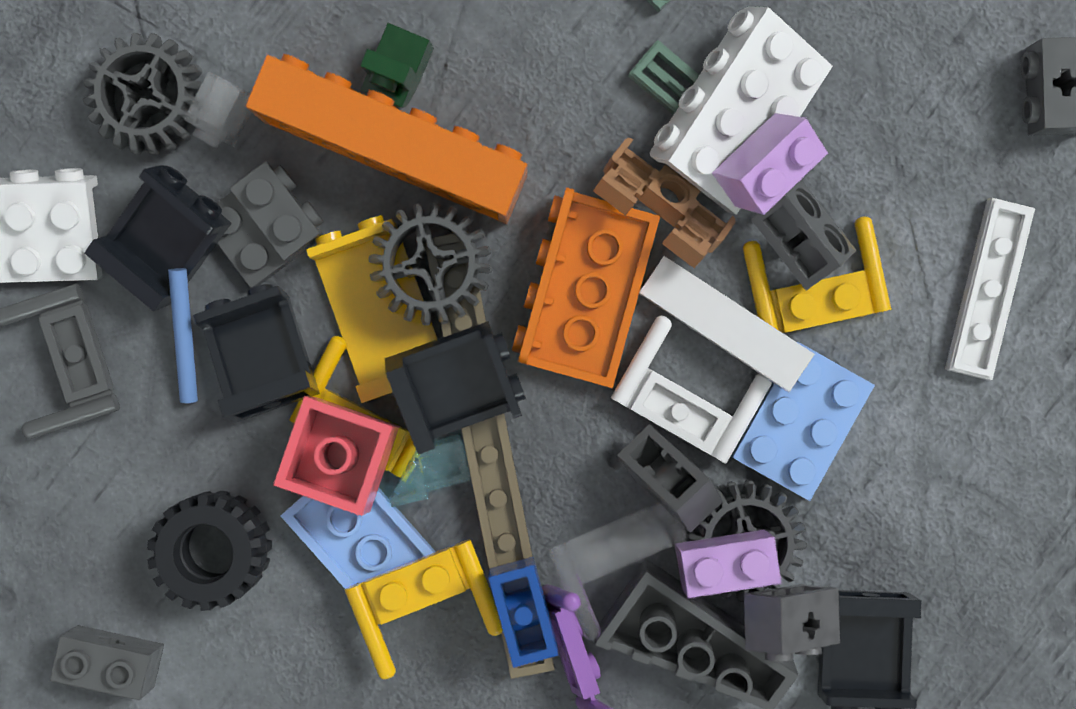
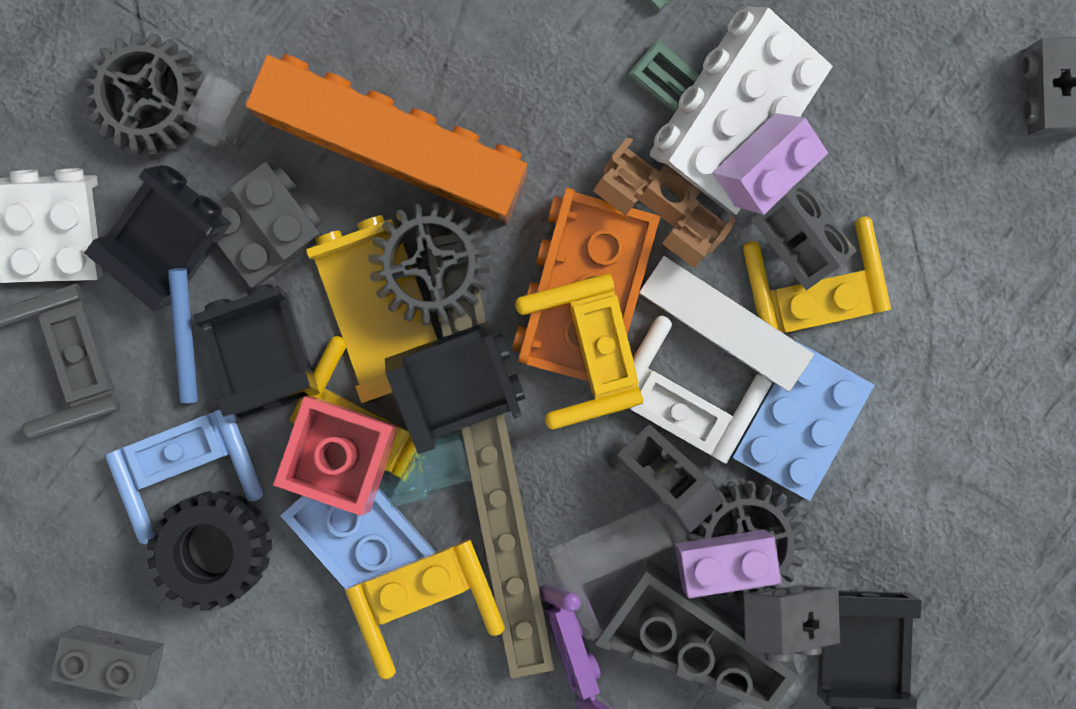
(176, 453): none -> light blue plate
(396, 64): dark green brick -> none
(523, 612): blue brick -> none
(602, 346): none -> yellow plate
(989, 288): white tile -> none

